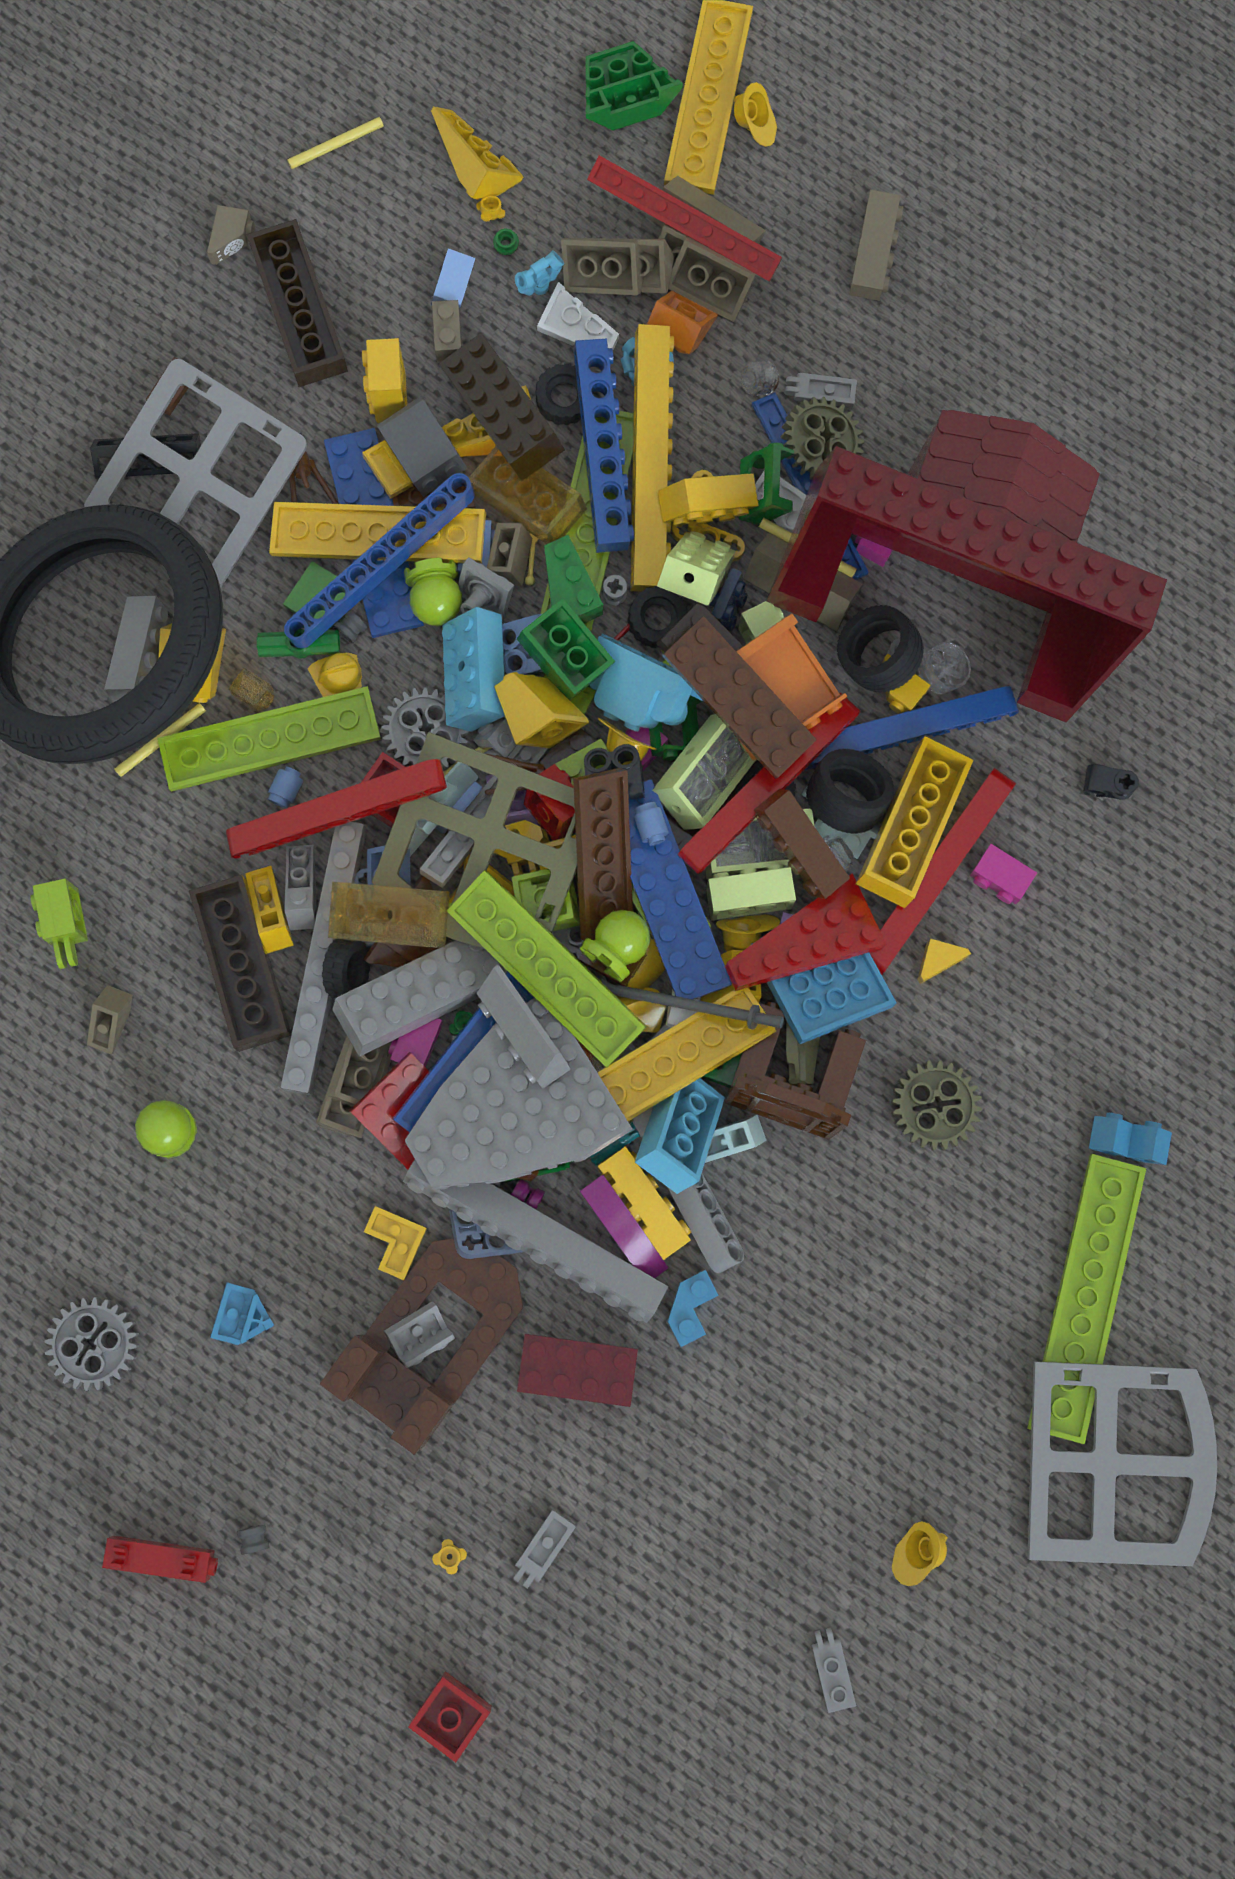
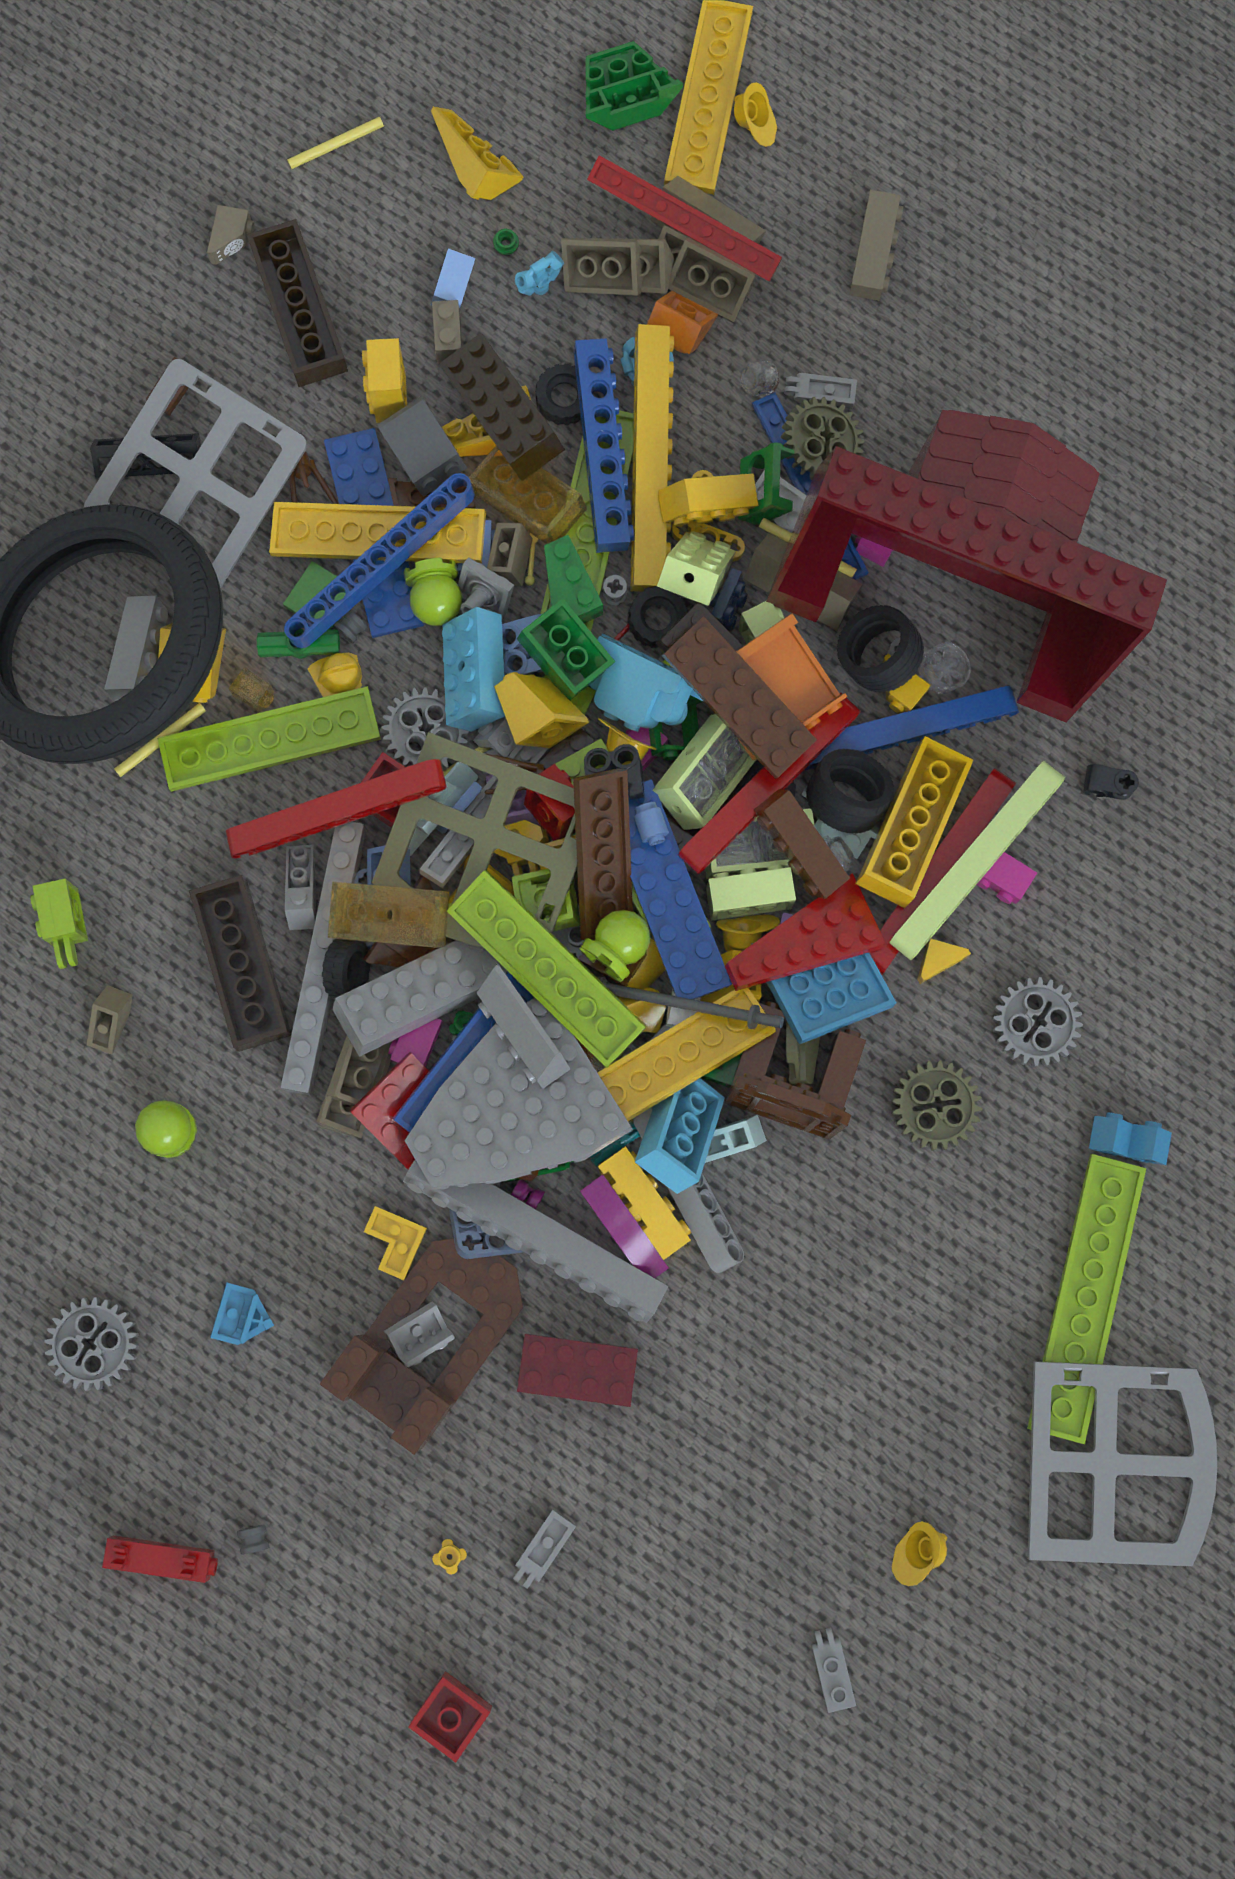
(268, 910): yellow slope -> none
(285, 787): medium blue brick -> none
(387, 469): yellow tile -> none
(490, 208): yellow plate -> none
(571, 321): white wing -> none
(682, 1316): dark azure brick -> none
(977, 860): none -> yellowish green beam
(1057, 1036): none -> light grey gear

